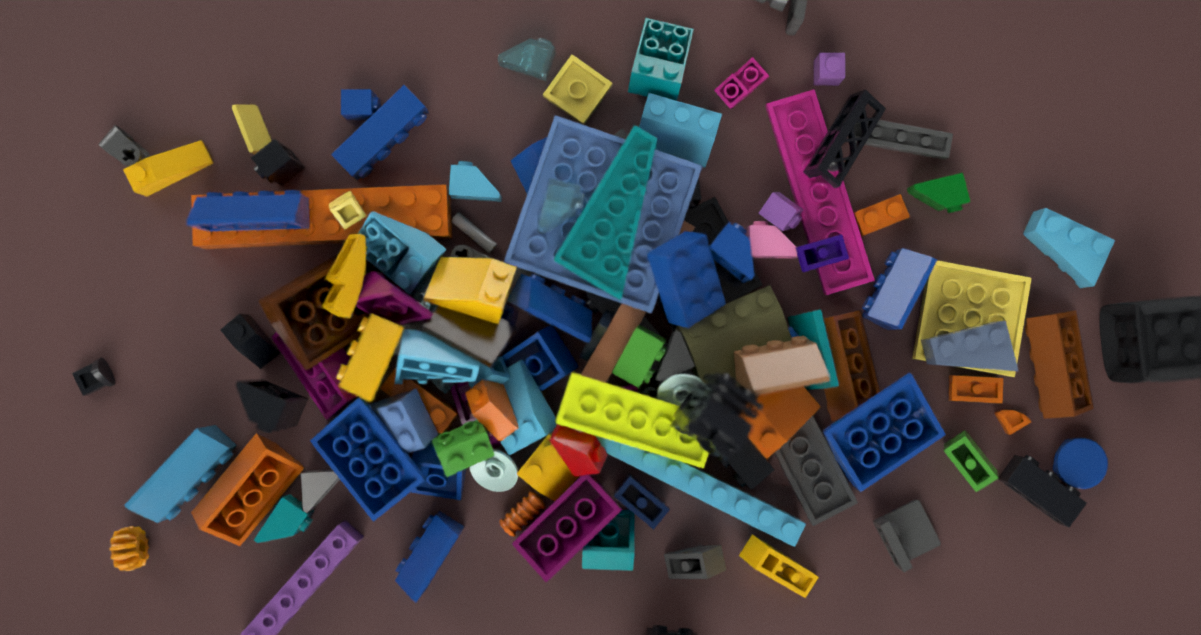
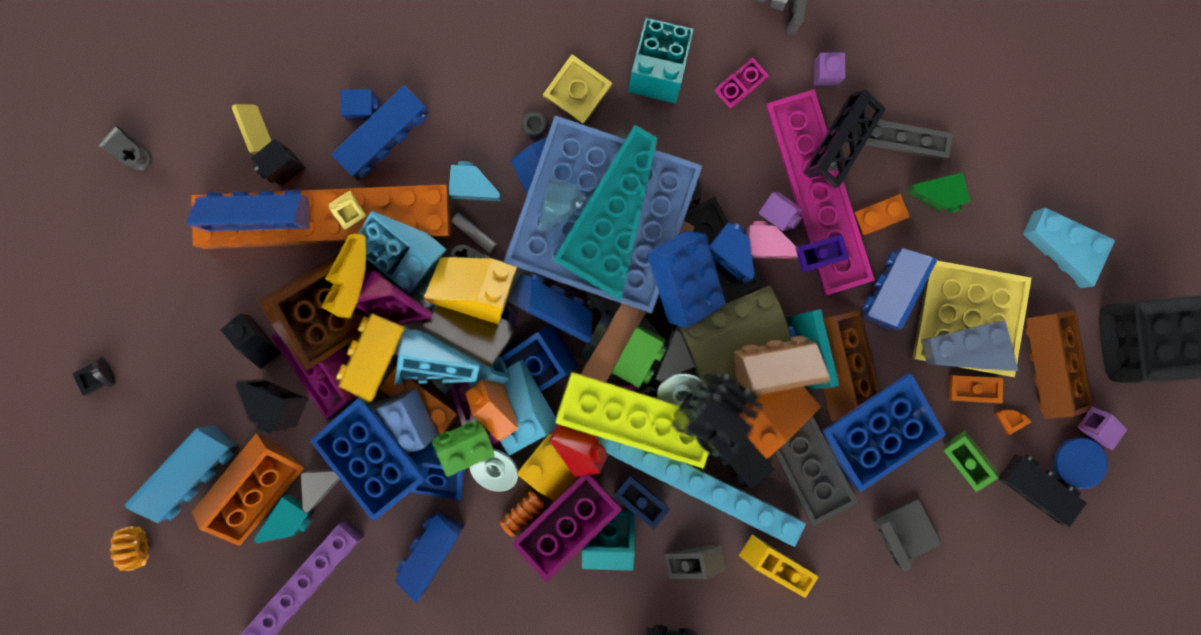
(167, 168): yellow slope -> none
(530, 58): clear light blue slope -> none
(534, 124): none -> dark grey tile
(680, 128): medium azure slope -> none
(1102, 428): none -> medium lavender brick

